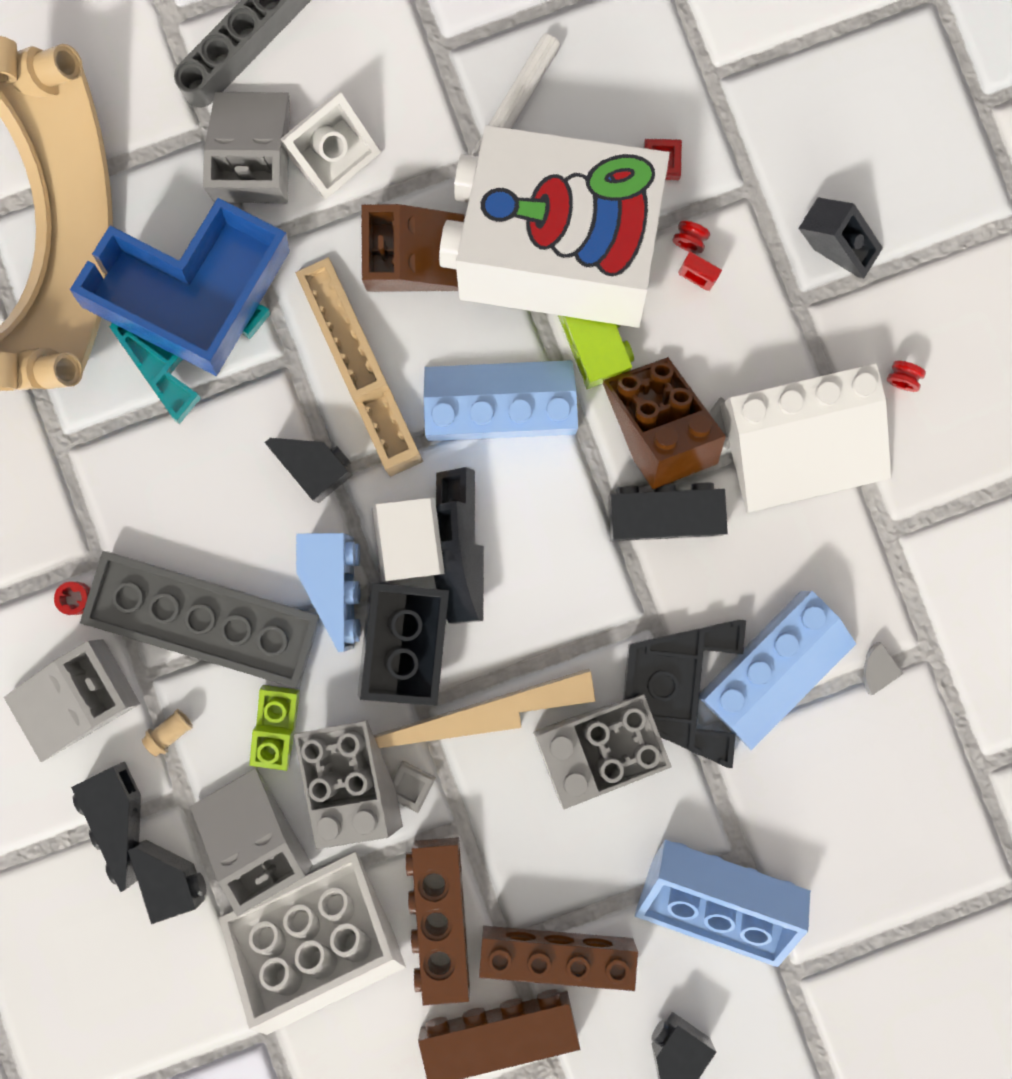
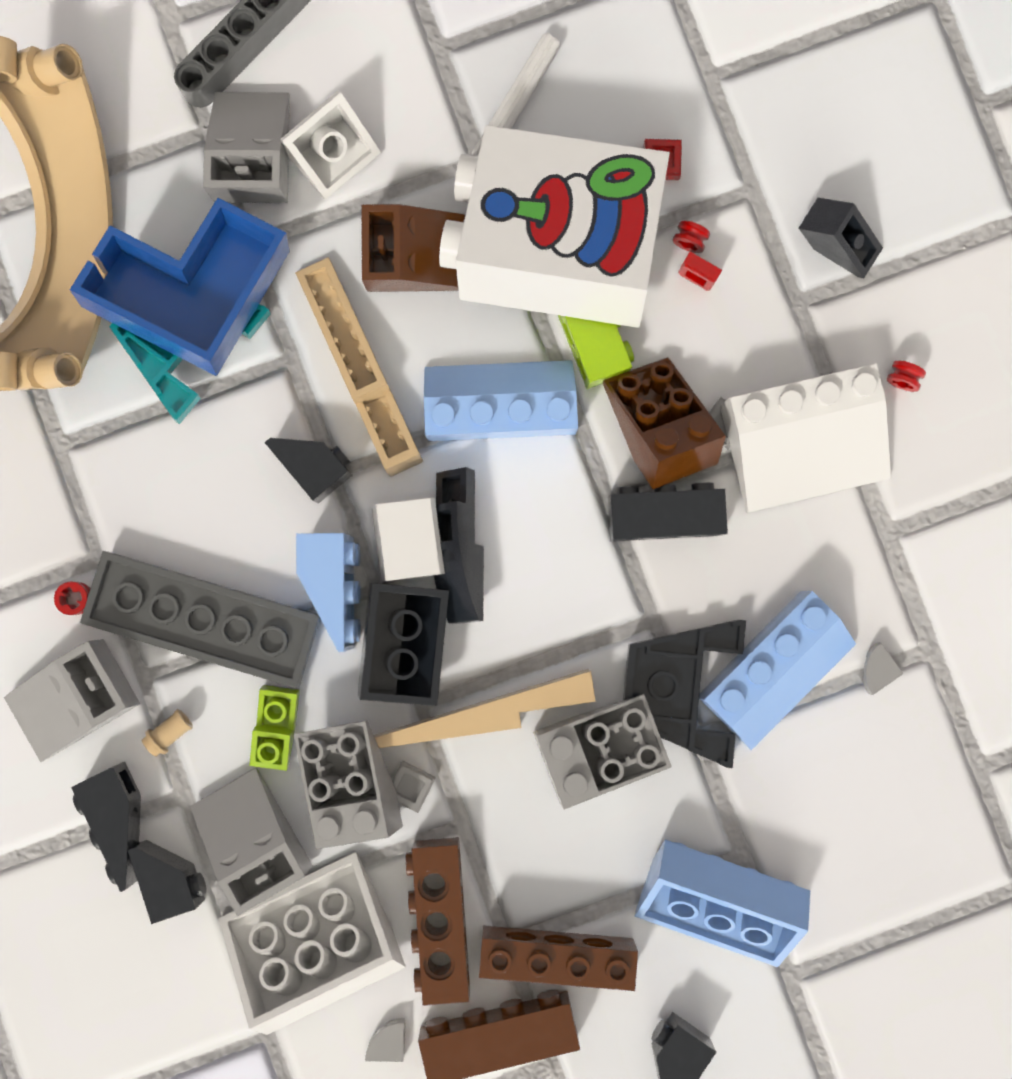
(388, 1043): none -> light grey tile

